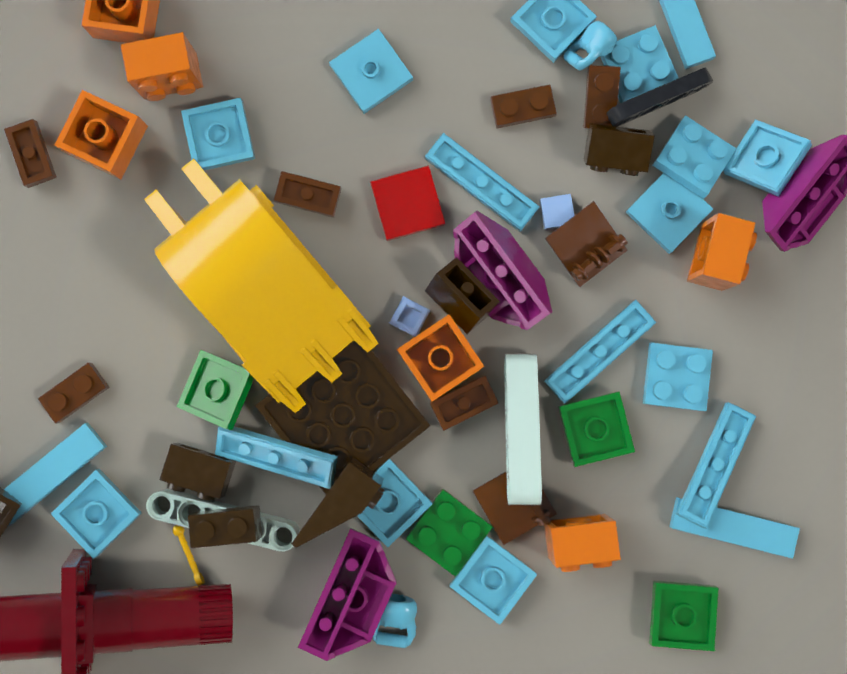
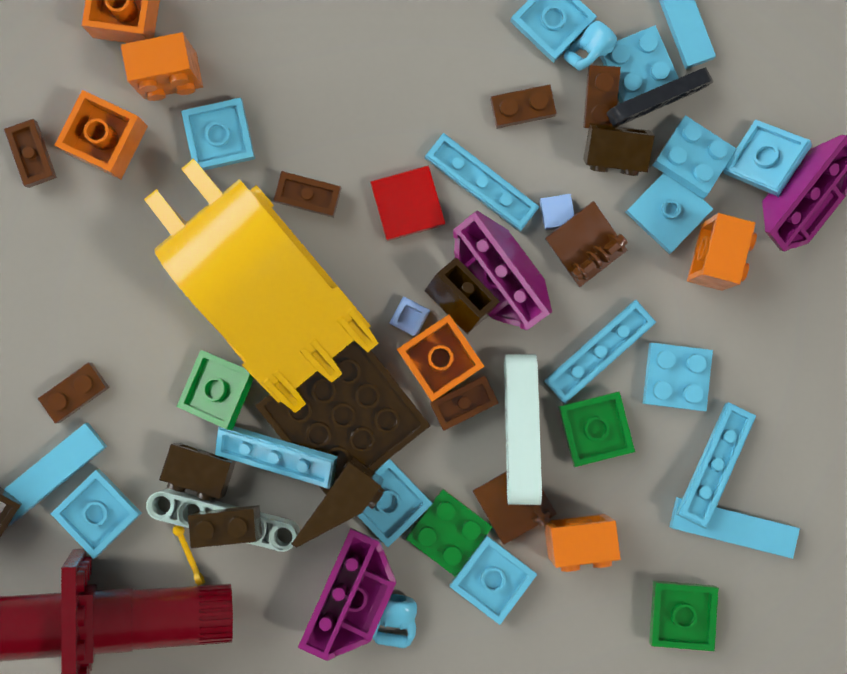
(371, 71): medium azure plate -> none

